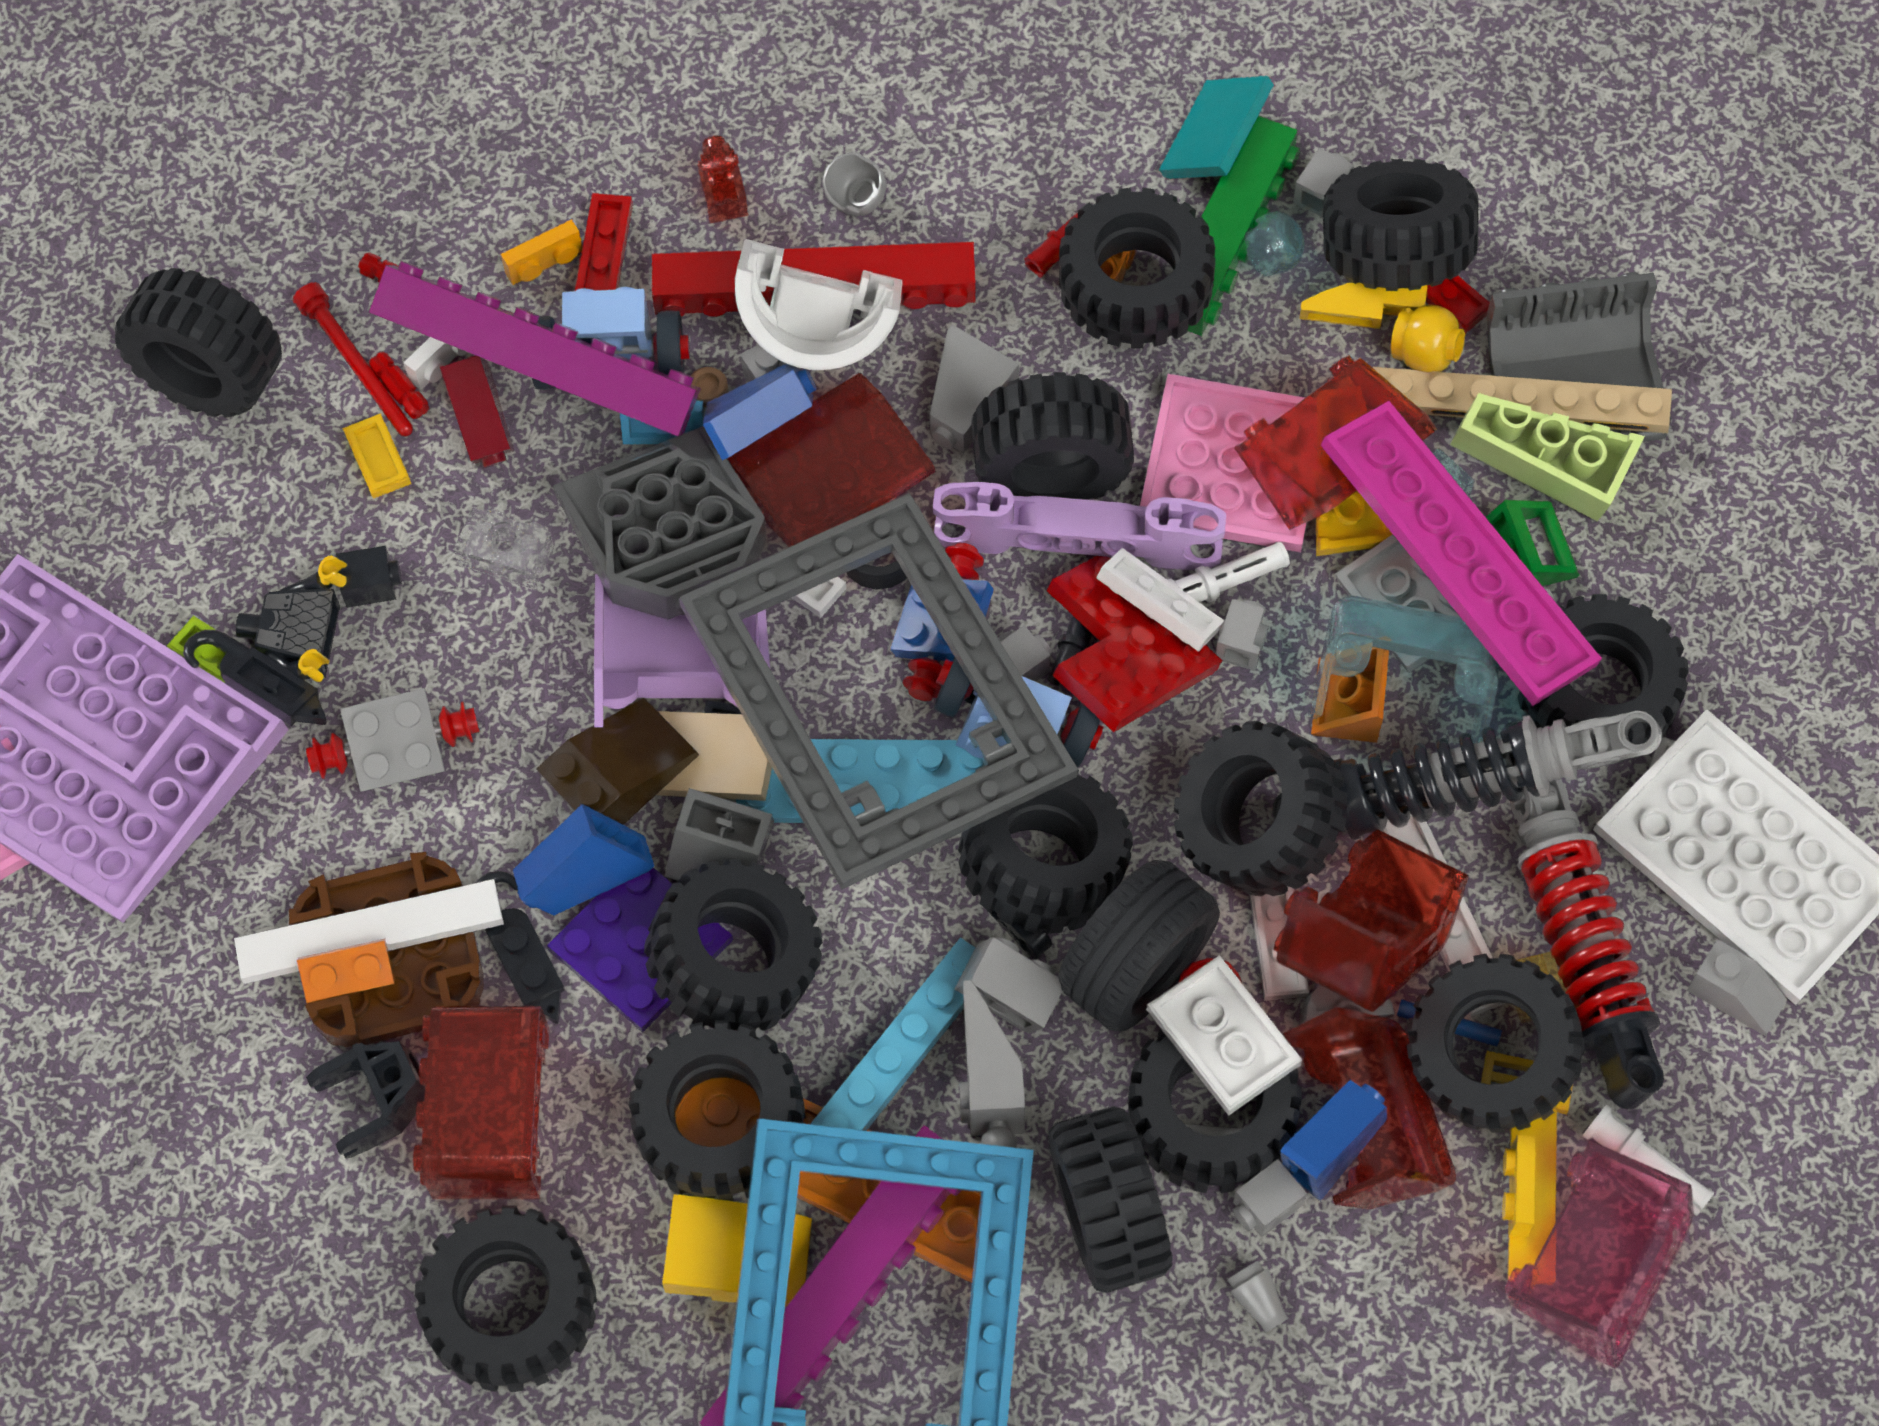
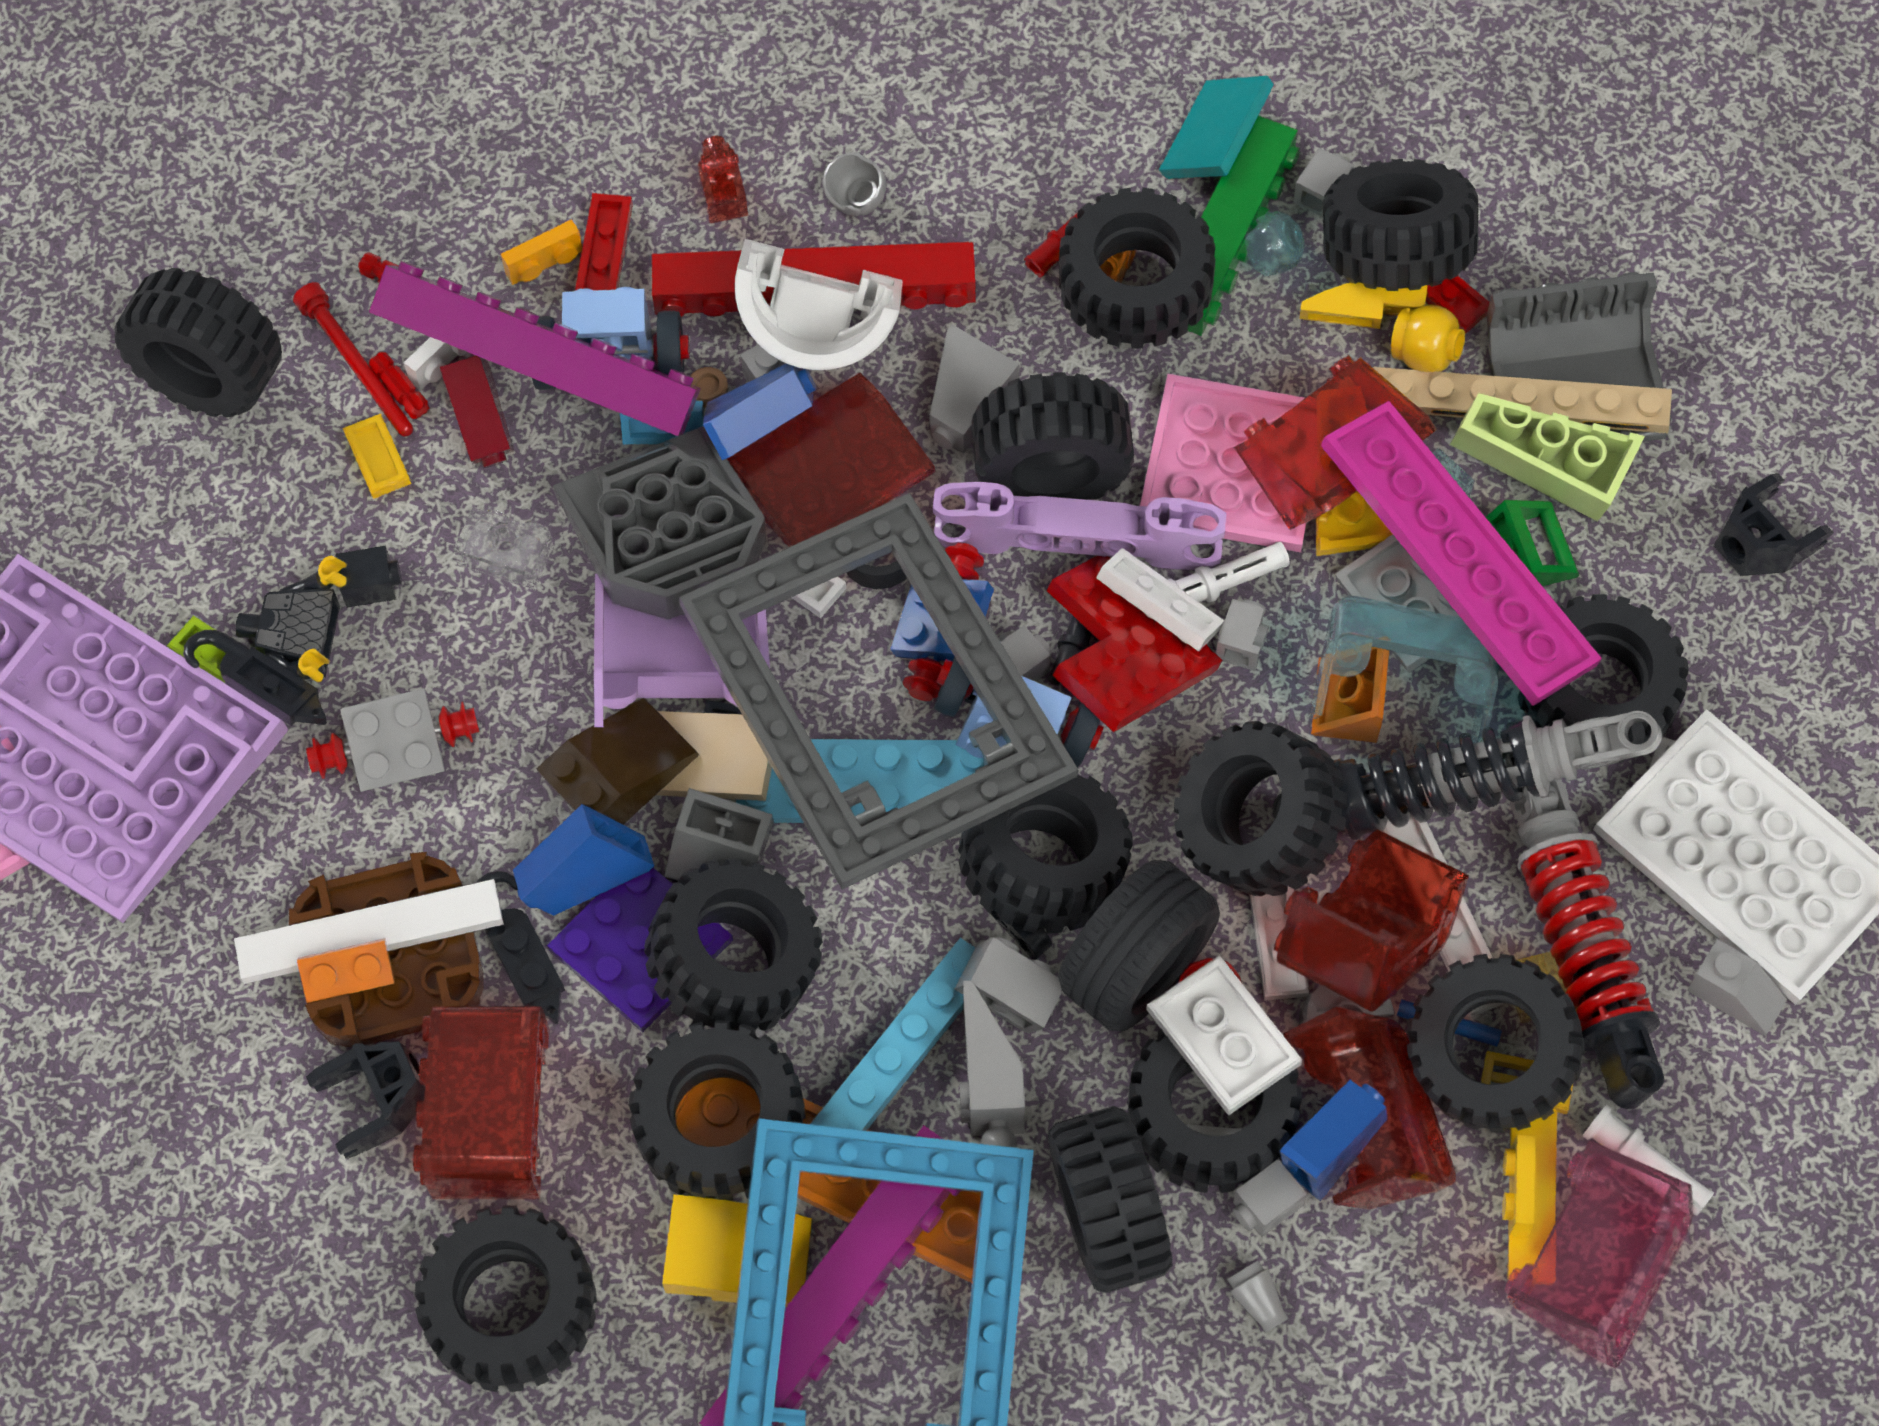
(1776, 548): none -> black piece

